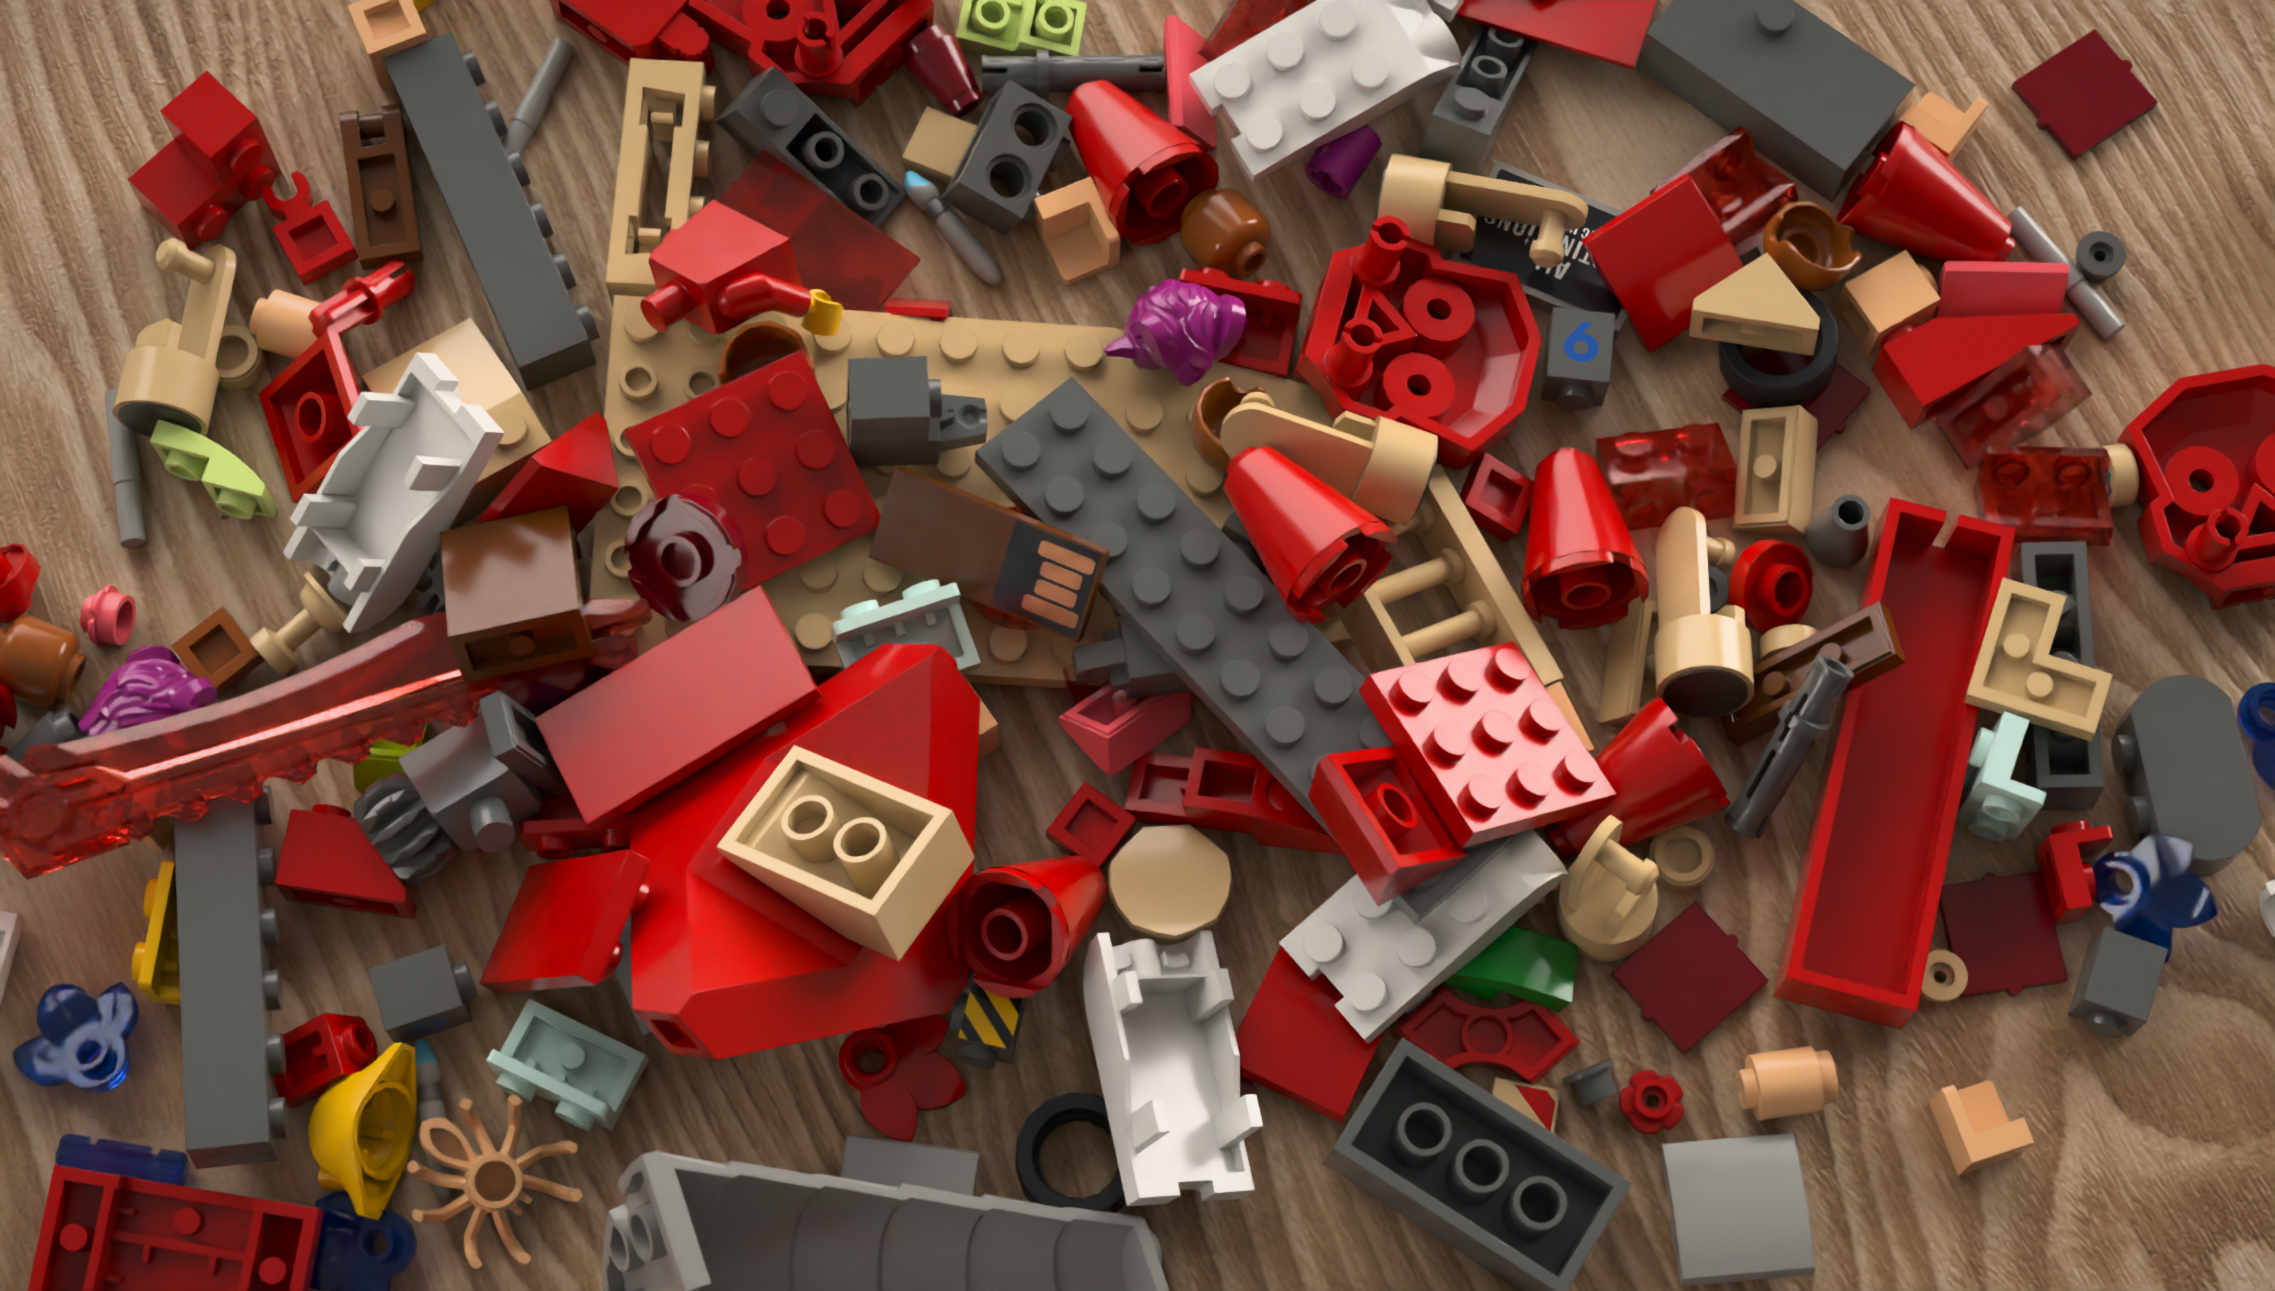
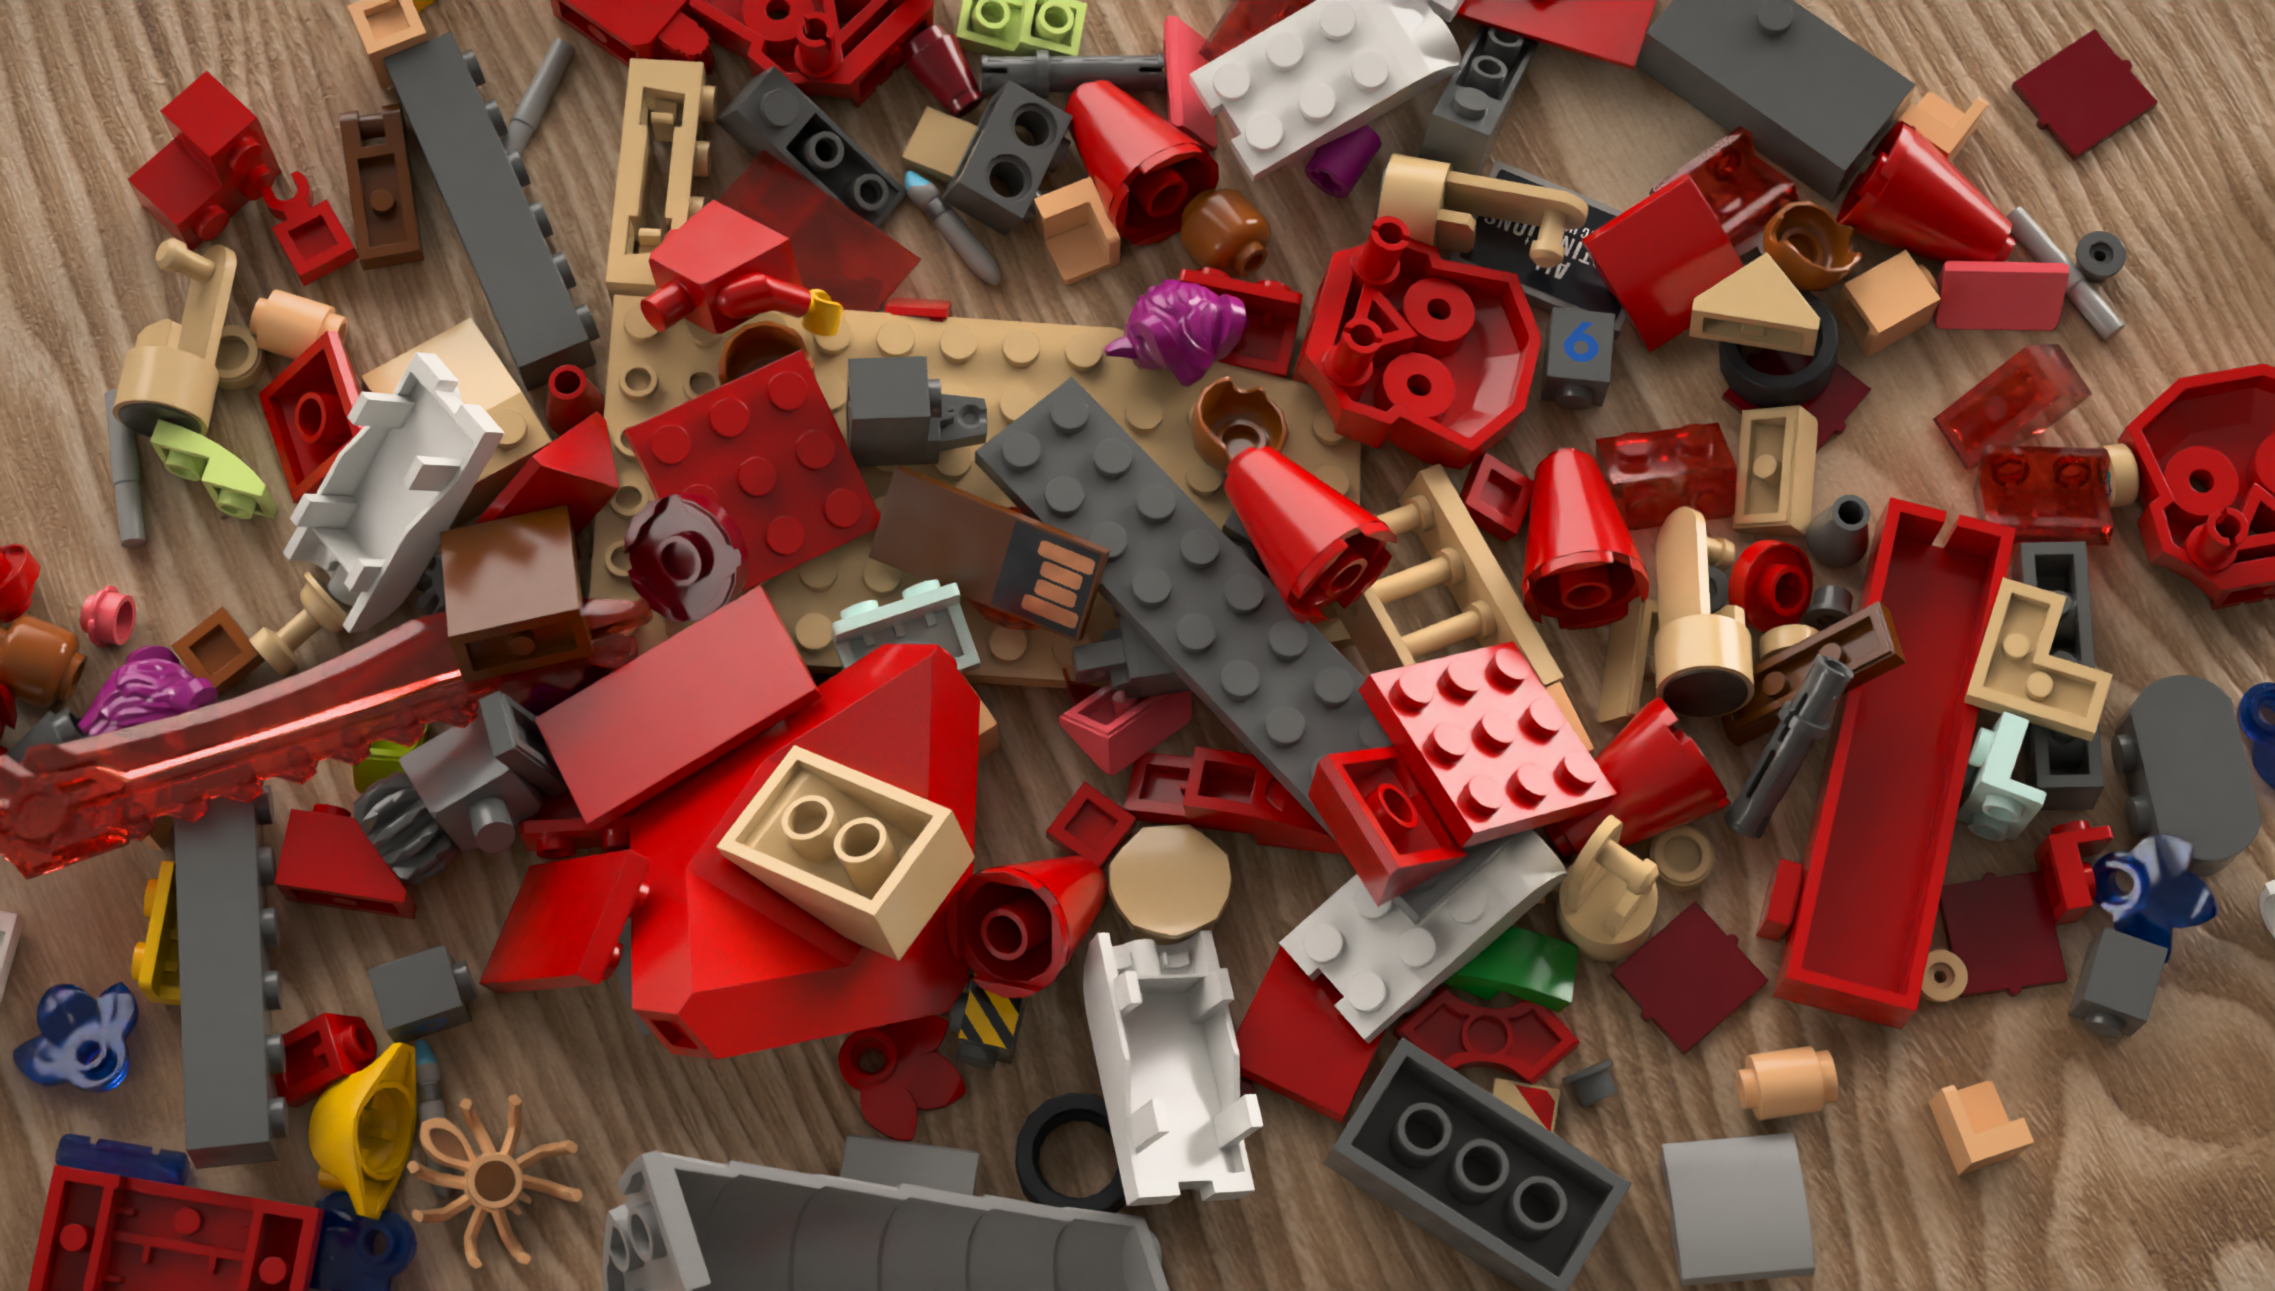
(362, 300): red axle -> none
(567, 1065): light aqua bracket -> none
(571, 399): none -> red cone
(1367, 460): tan piece -> none
(1641, 1116): red plate -> none
(1780, 900): none -> red tile
(1829, 607): none -> dark grey piece
(1948, 356): red slope -> none

